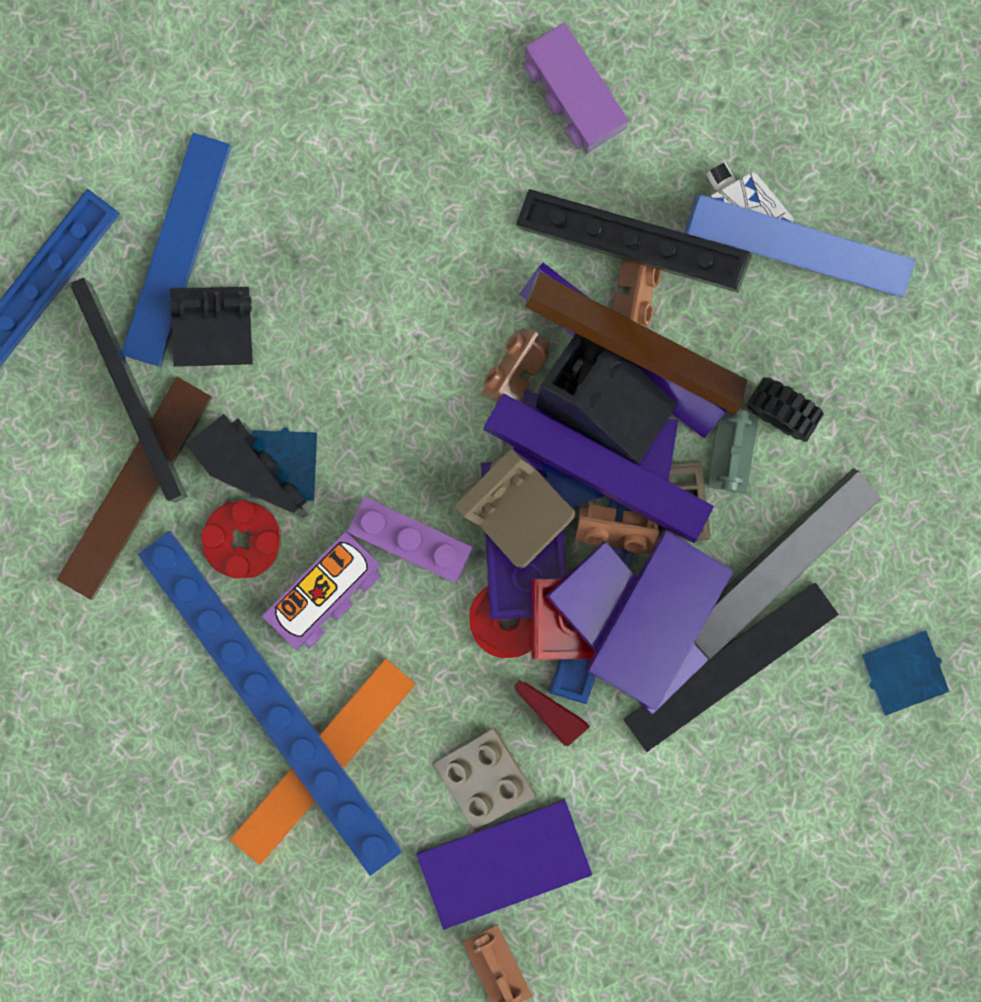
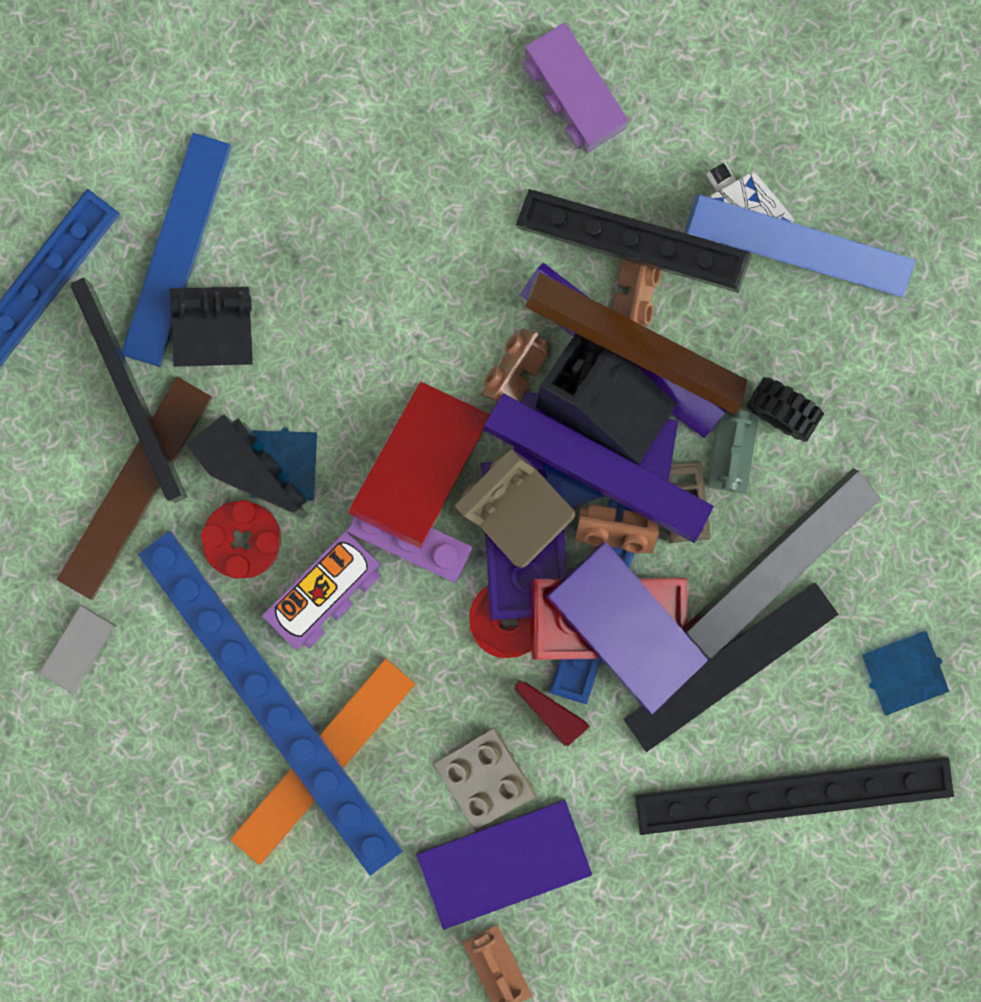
(77, 649): none -> light grey tile
(419, 465): none -> red tile
(659, 620): dark purple tile -> none
(794, 795): none -> black tile

